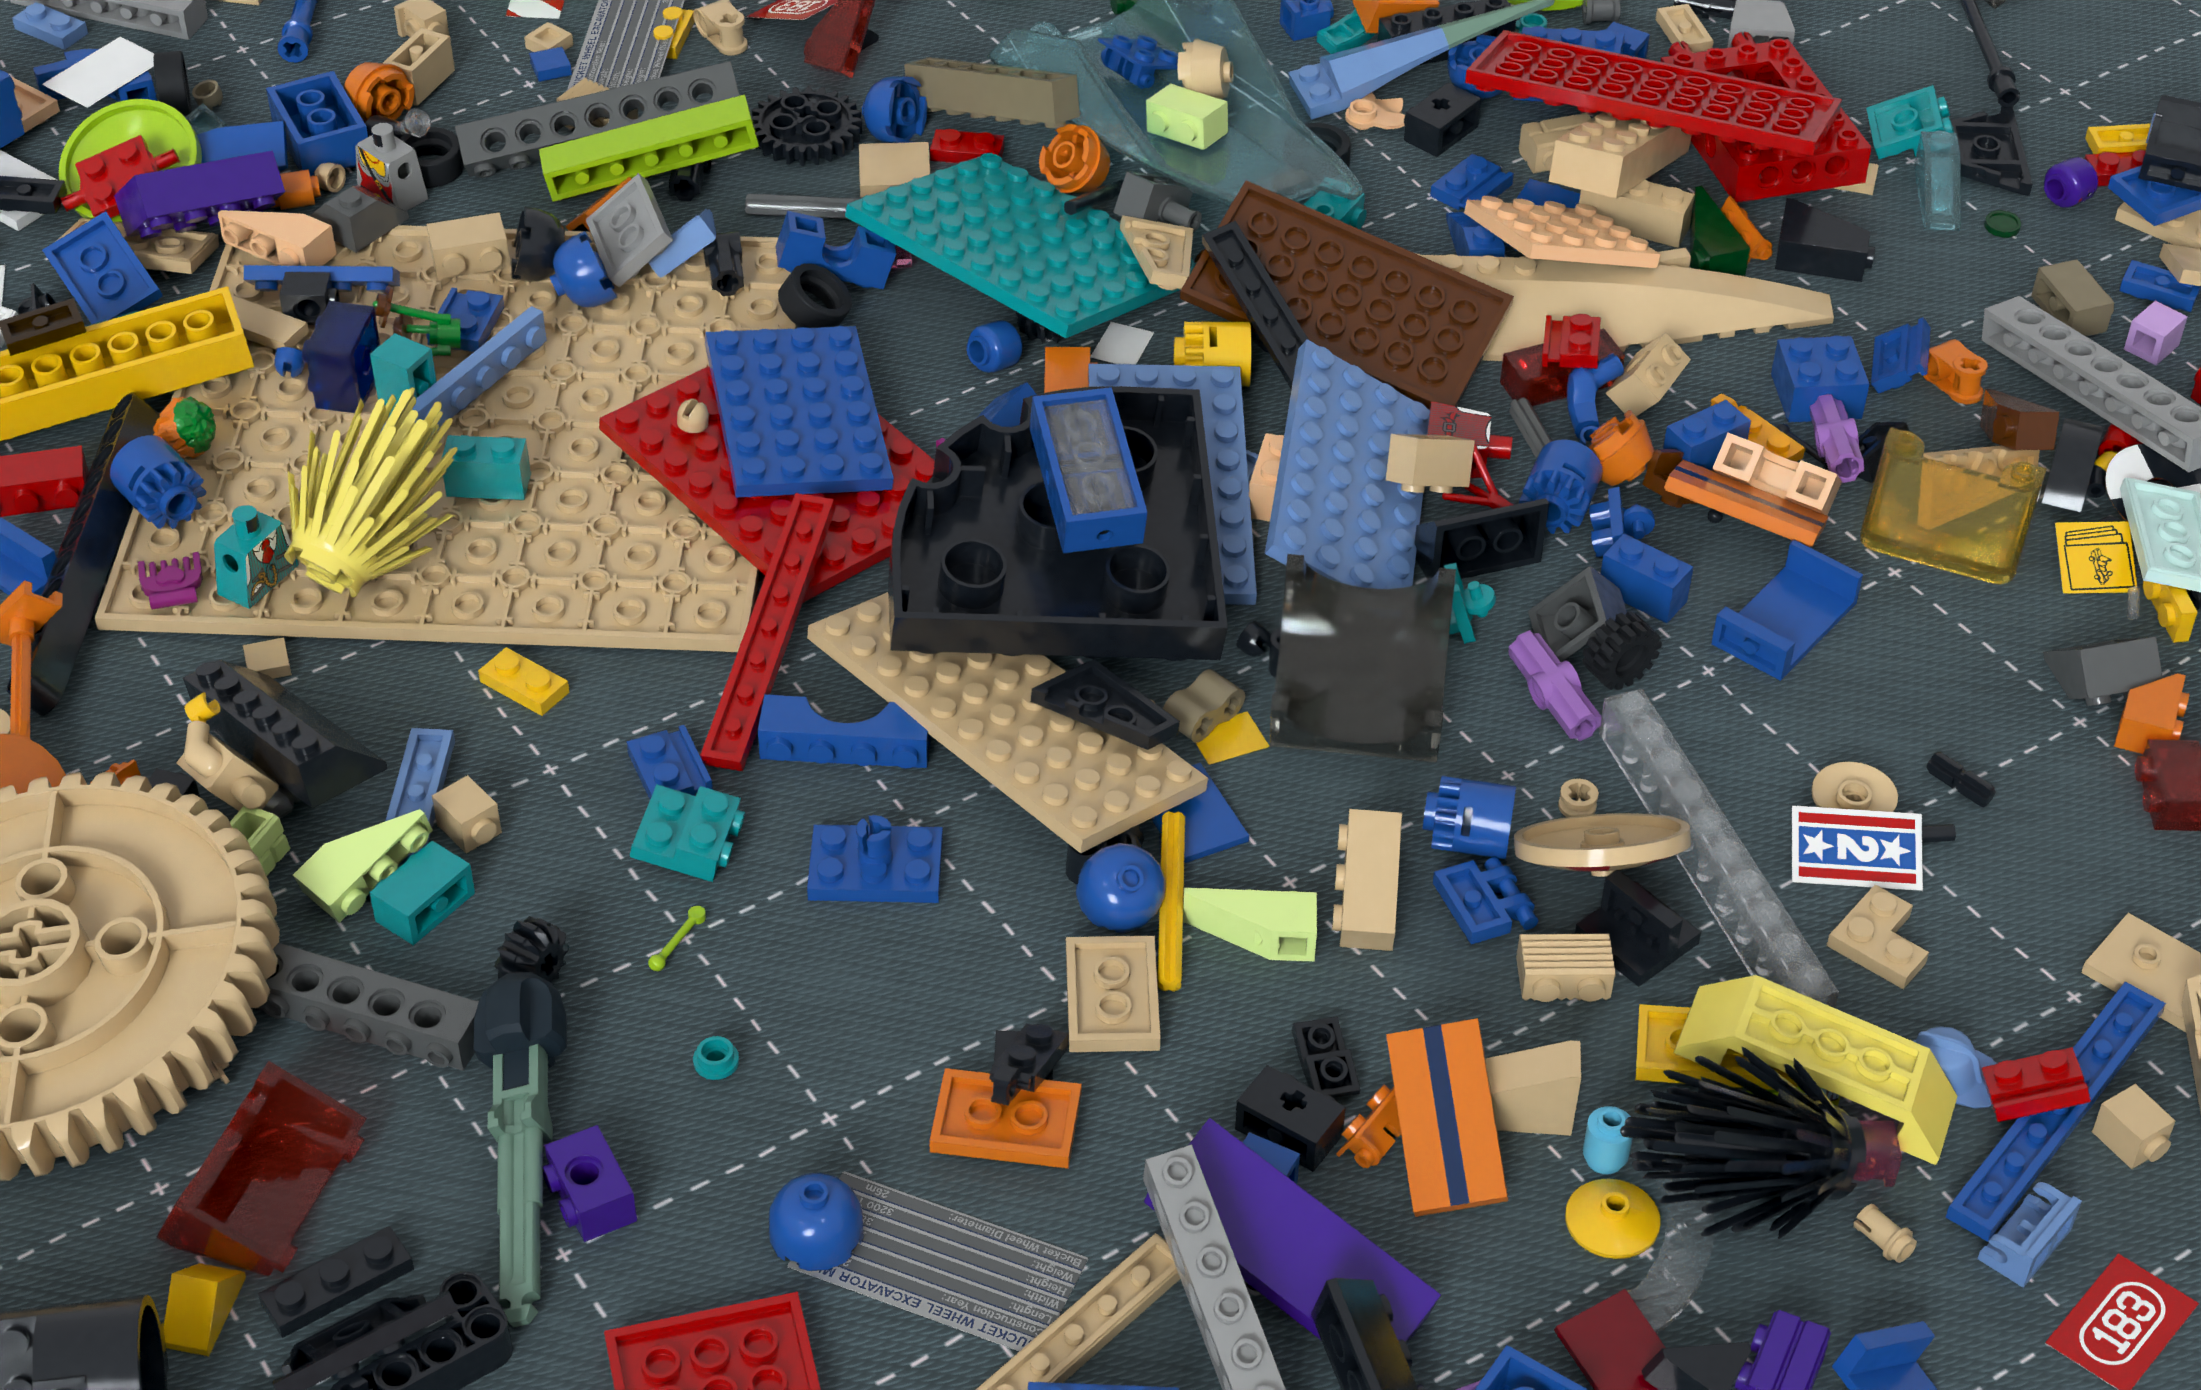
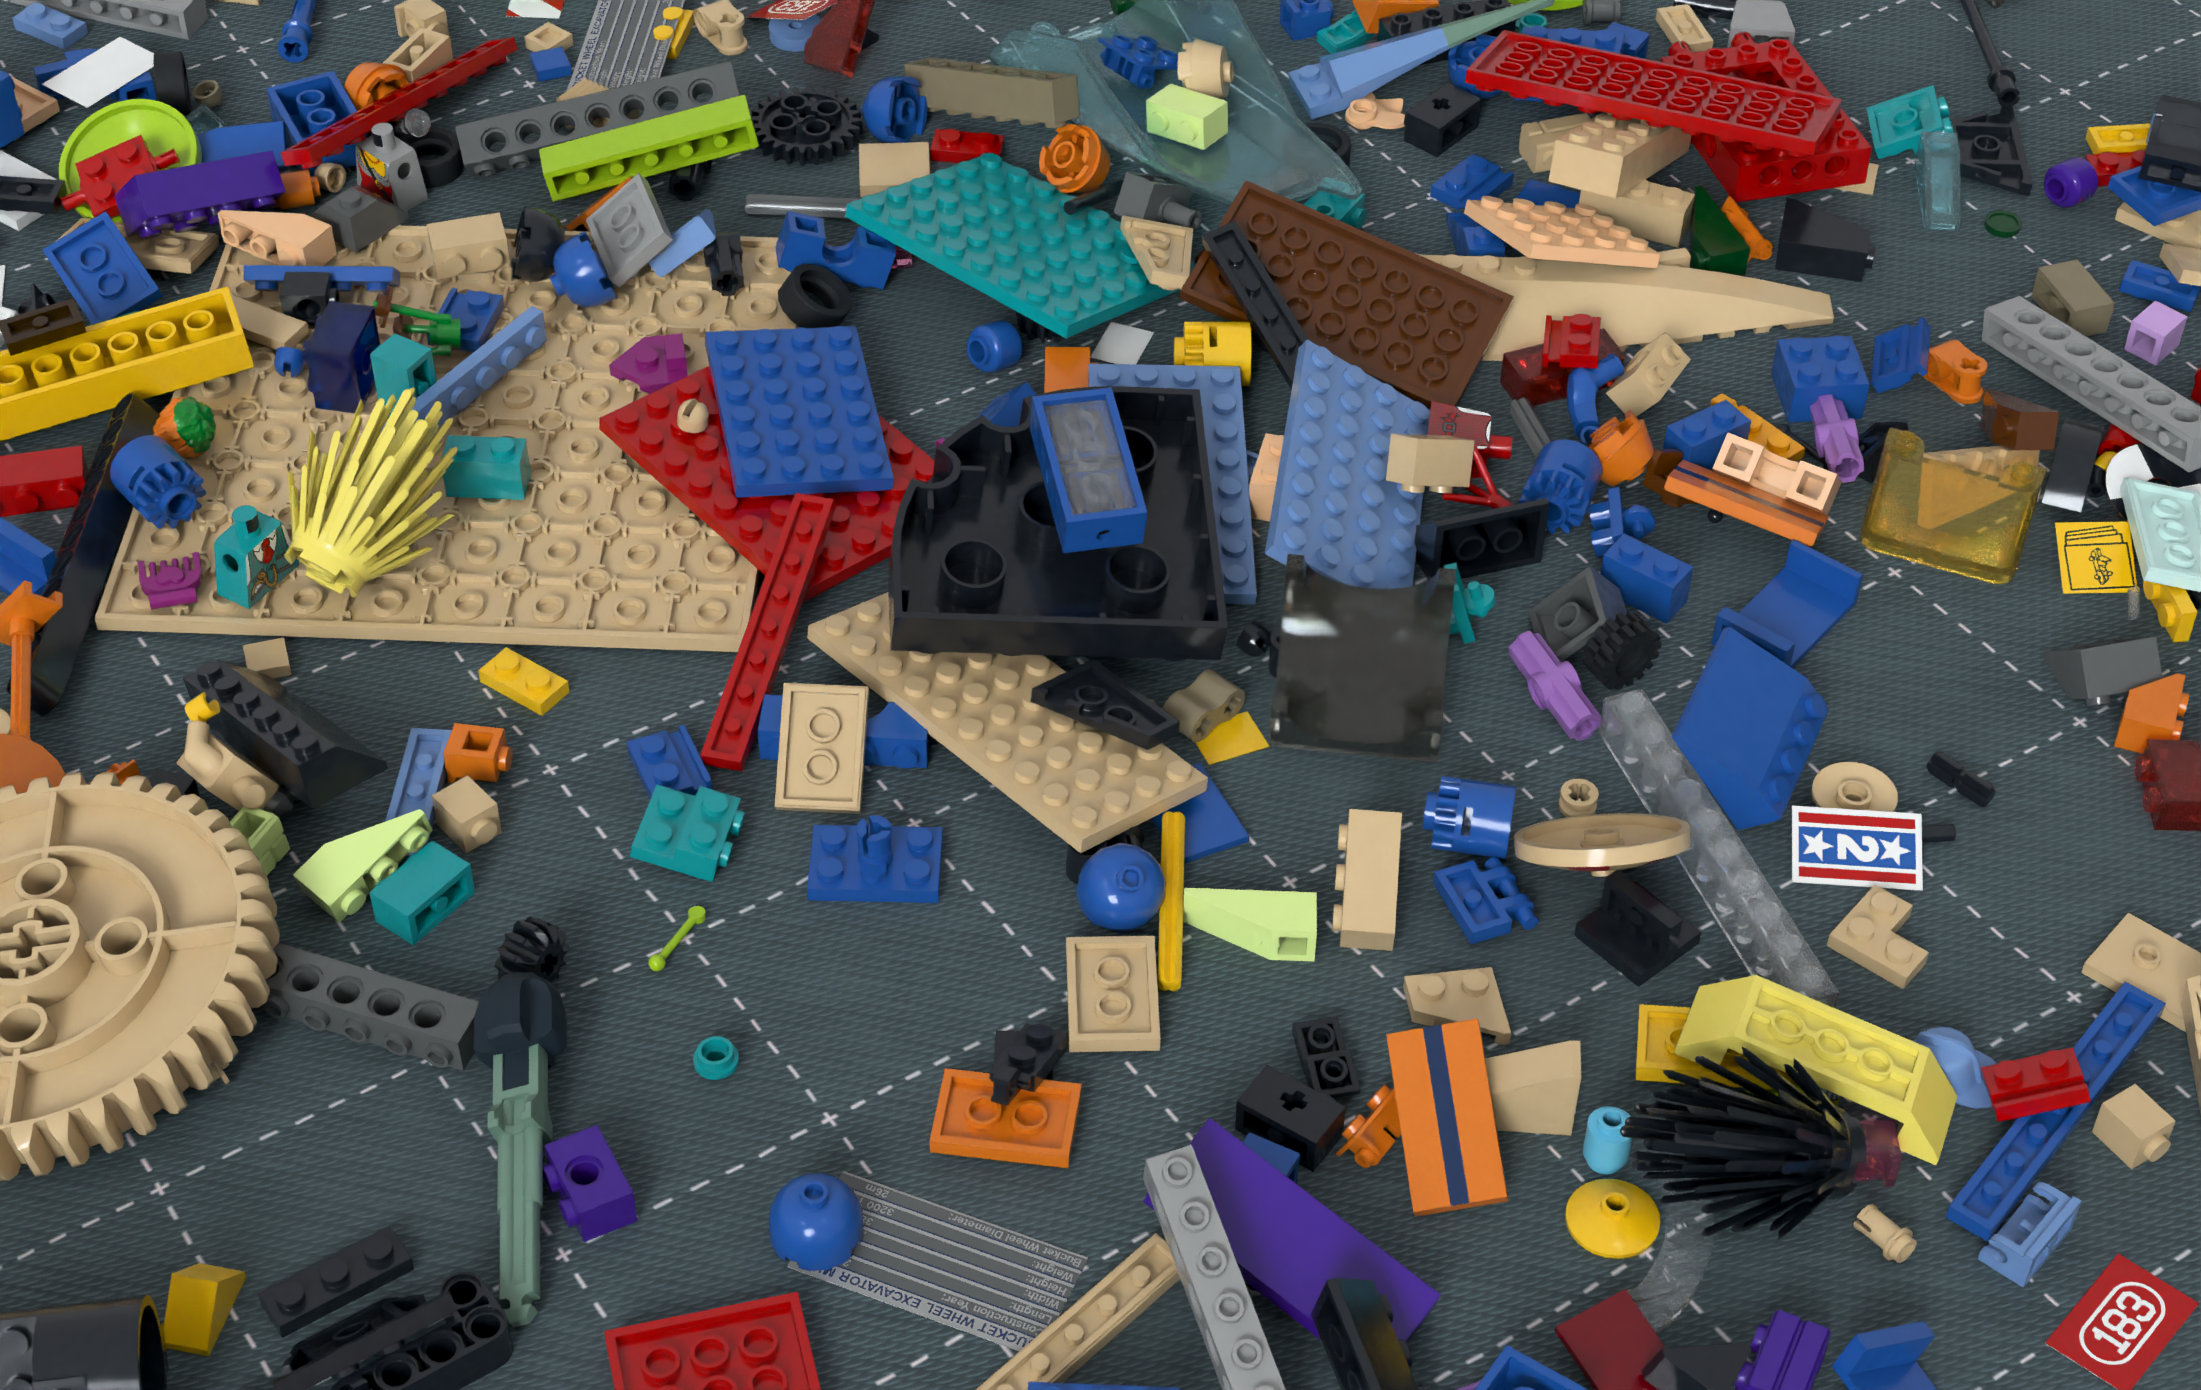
(264, 1174): clear red windscreen -> none
(395, 105): none -> red plate
(476, 752): none -> orange brick
(652, 362): none -> magenta plate
(792, 34): none -> medium blue piece
(822, 748): none -> tan tile
(1458, 997): none -> tan wing
(1565, 966): tan brick -> none
(1749, 729): none -> blue slope

